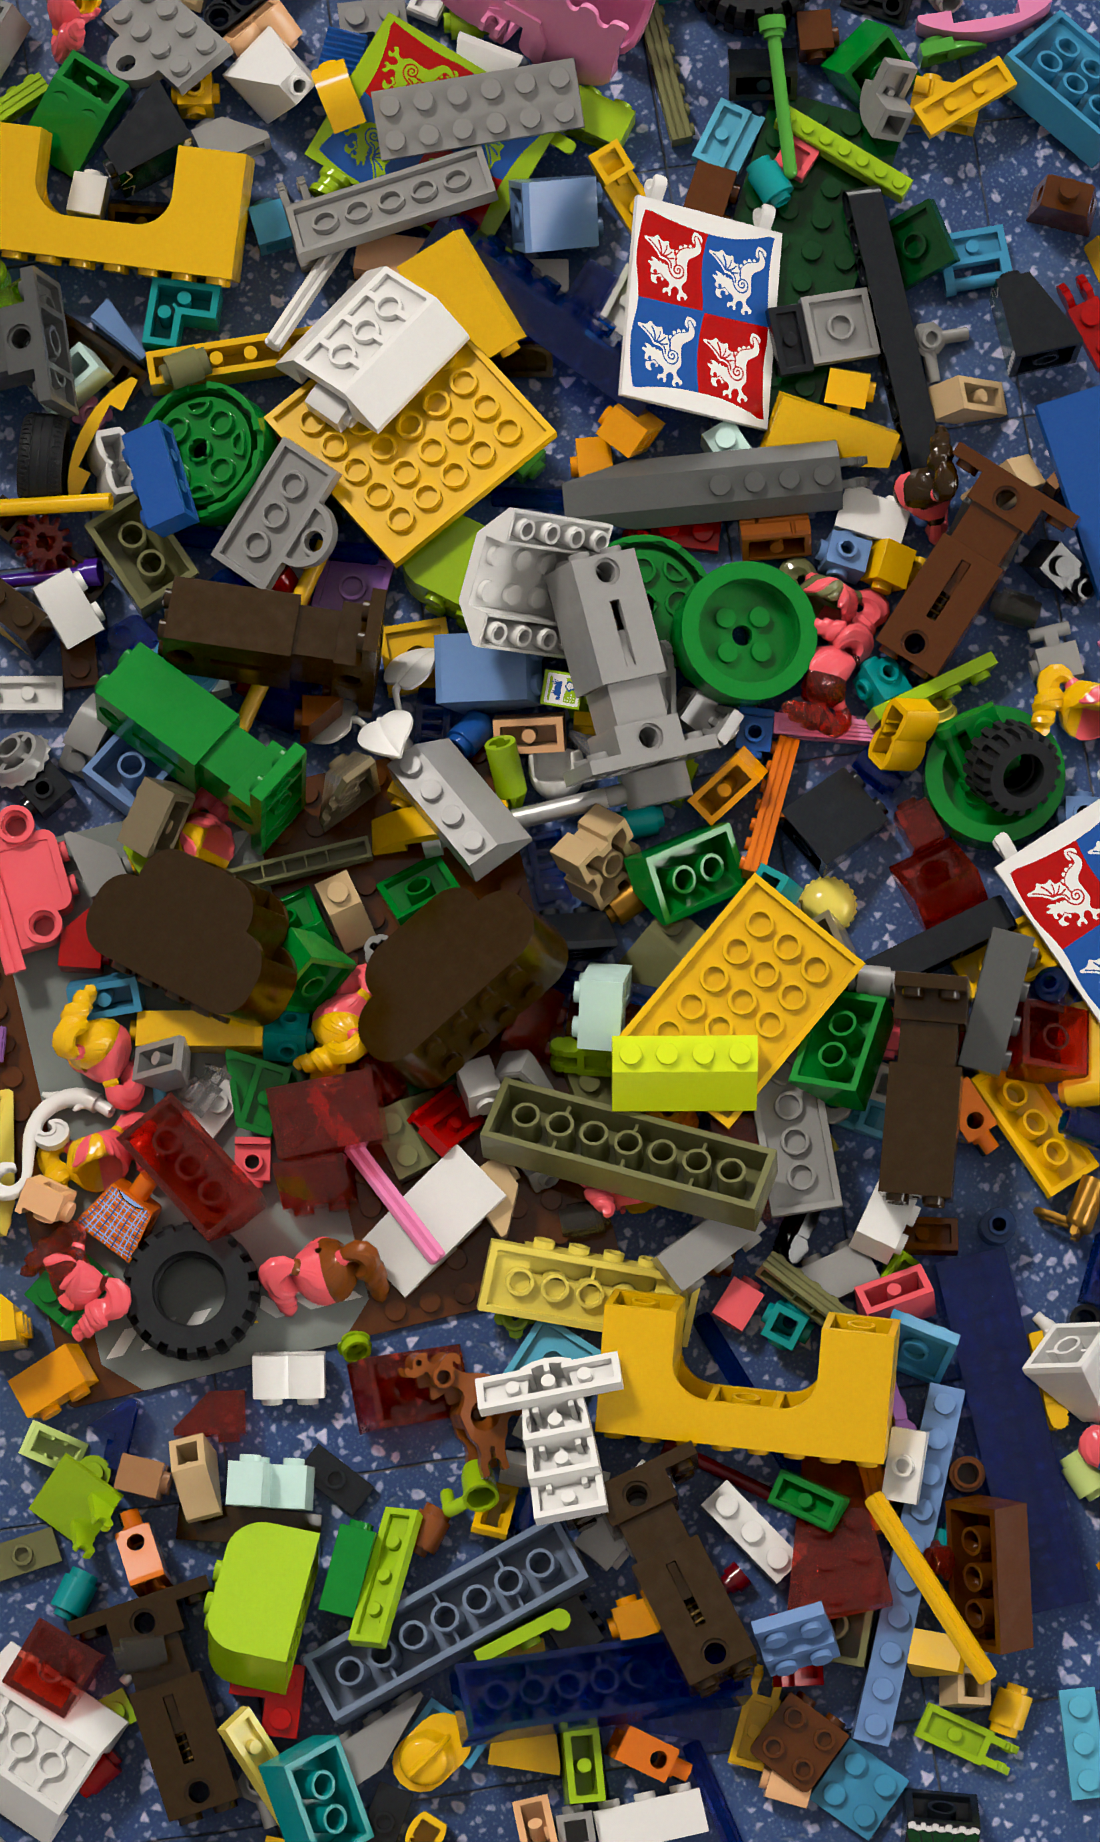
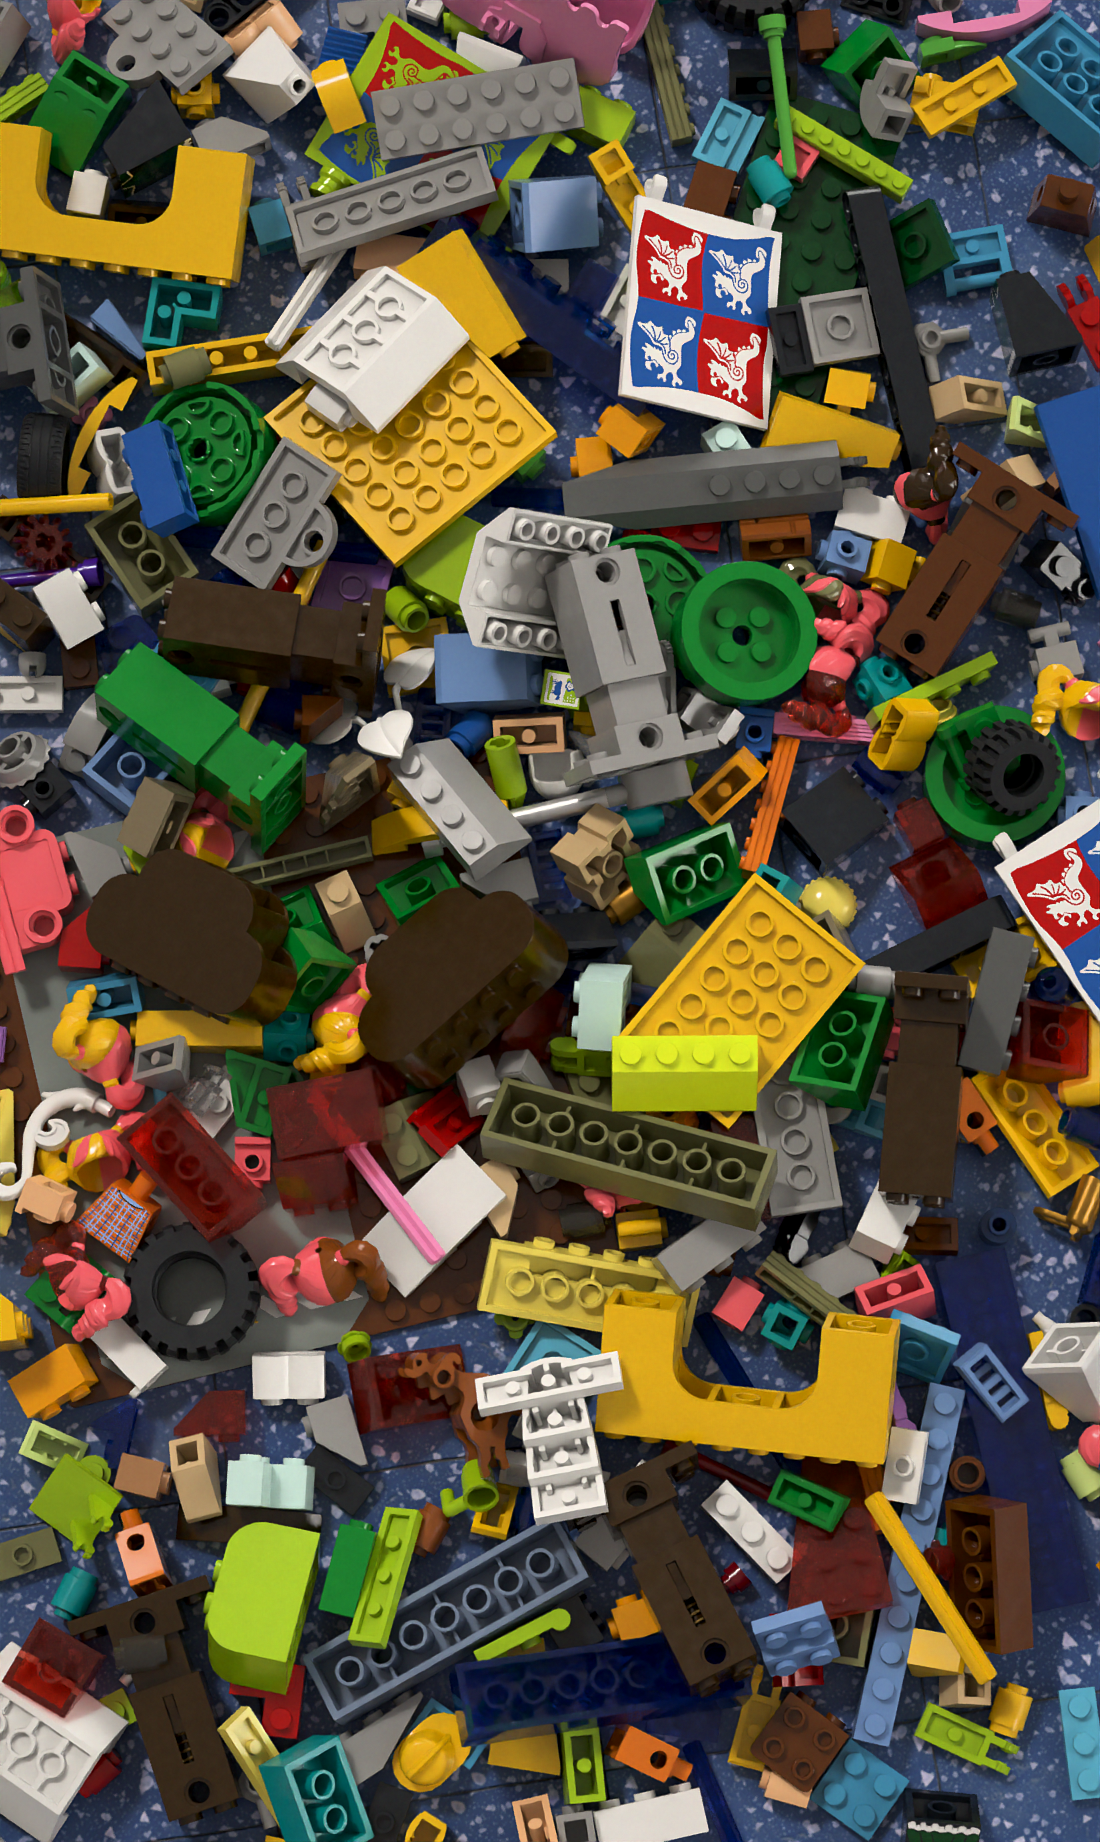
(32, 662): none -> light grey hinge
(130, 1355): none -> white brick
(336, 1429): none -> light grey slope
(406, 609): none -> lime brick
(508, 876): none -> light grey slope
(640, 1230): none -> yellow brick
(971, 1357): none -> medium blue slope
(1022, 424): none -> yellowish green slope

